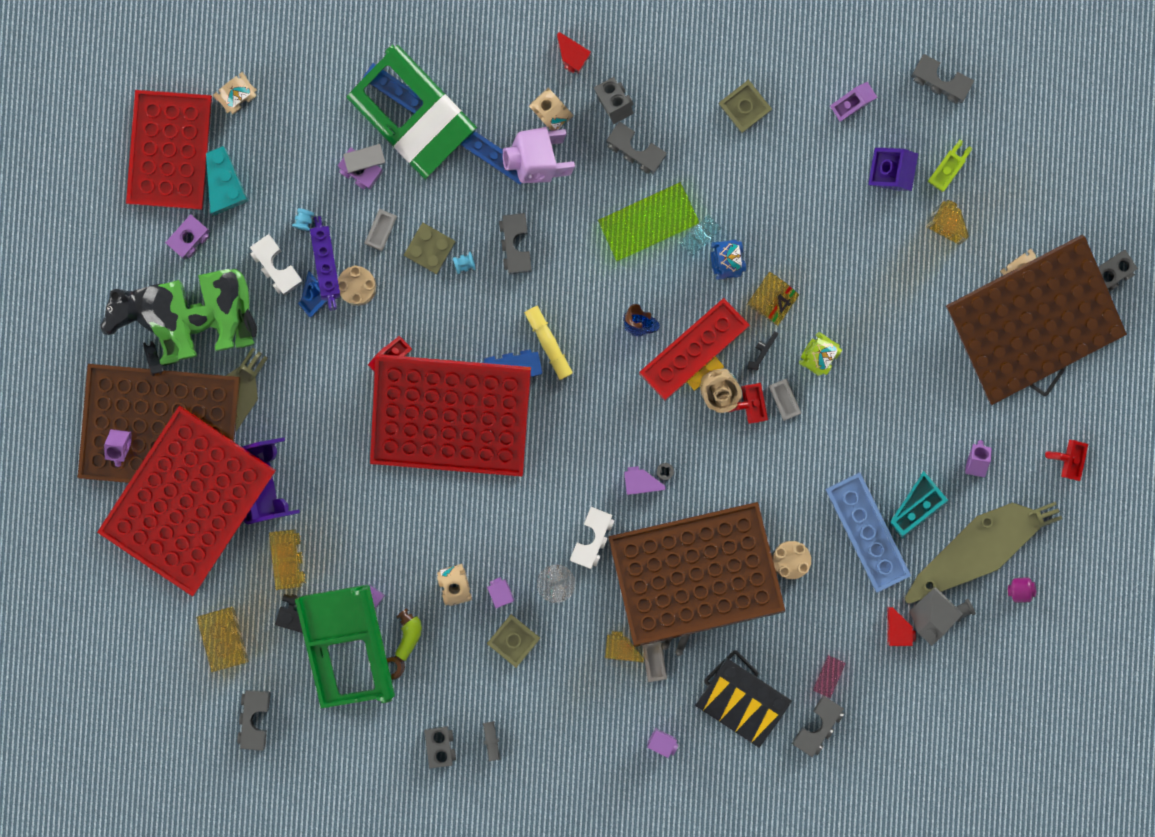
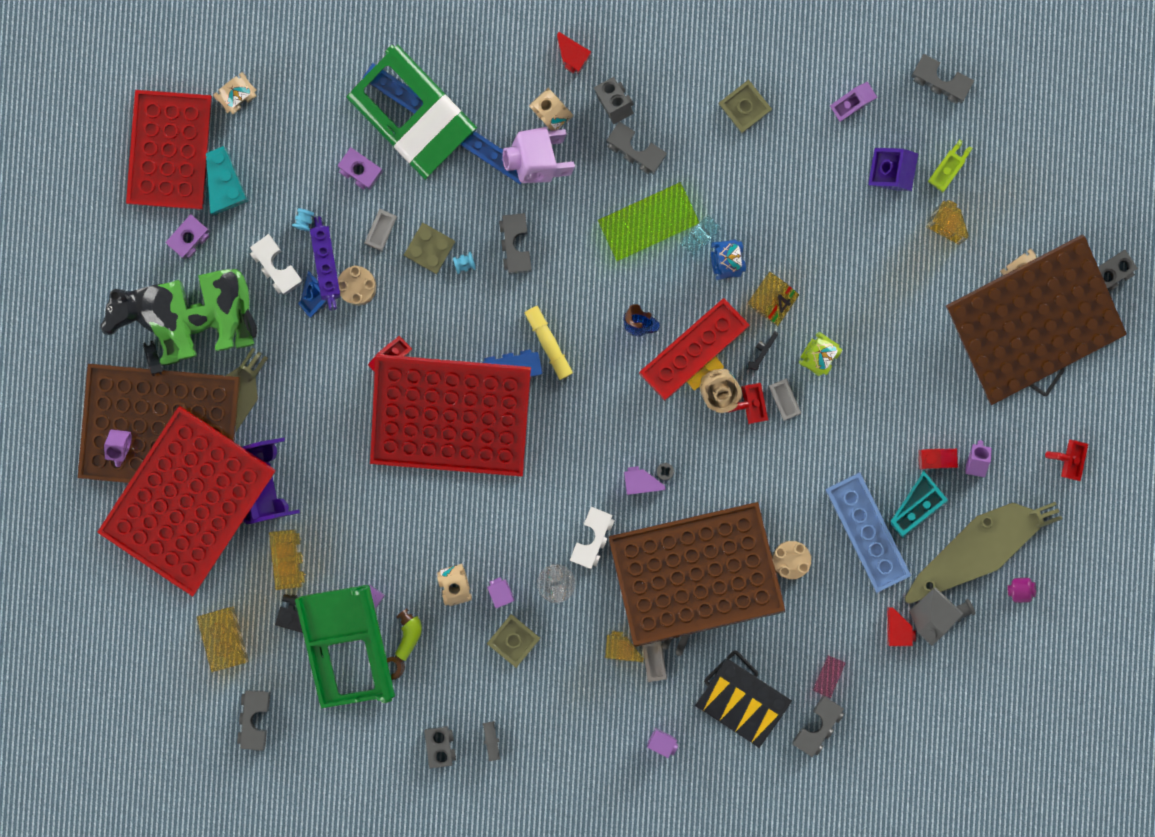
(364, 158): light grey tile -> none
(938, 458): none -> red slope

